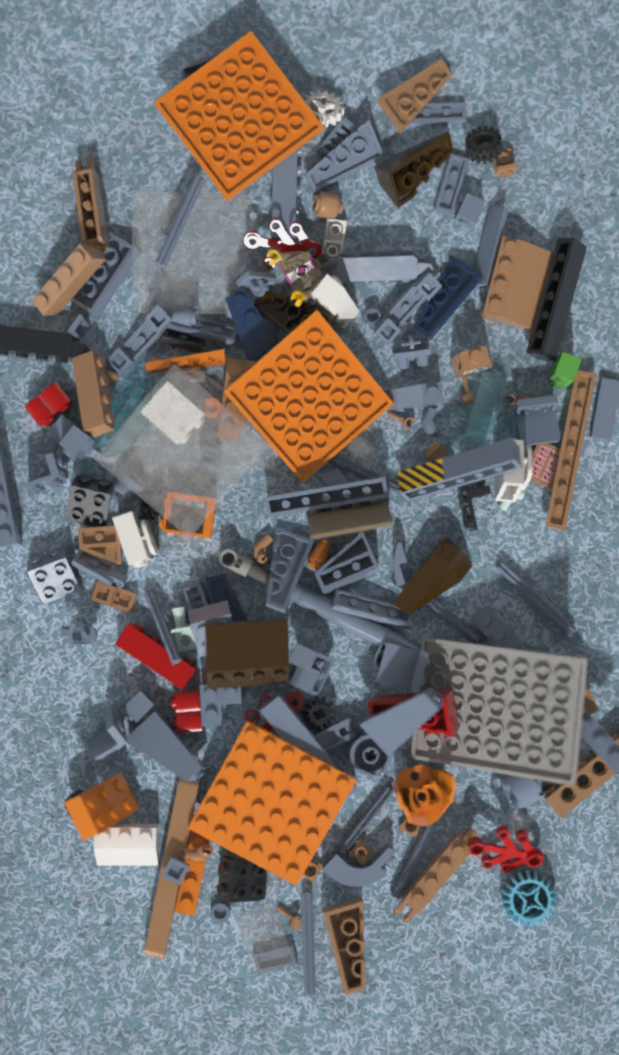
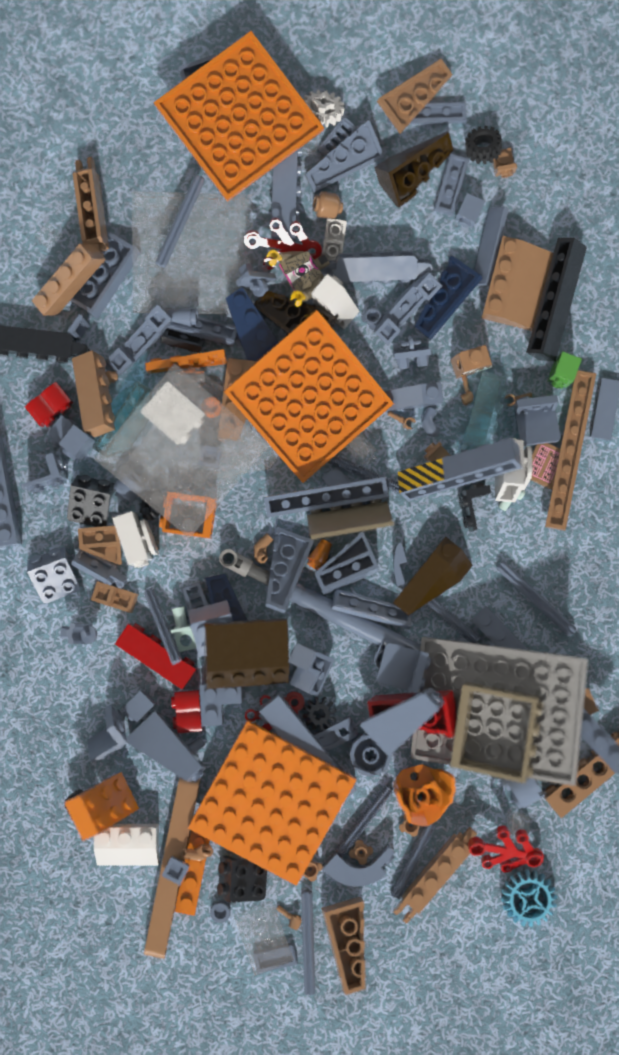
(458, 760): none -> dark tan window

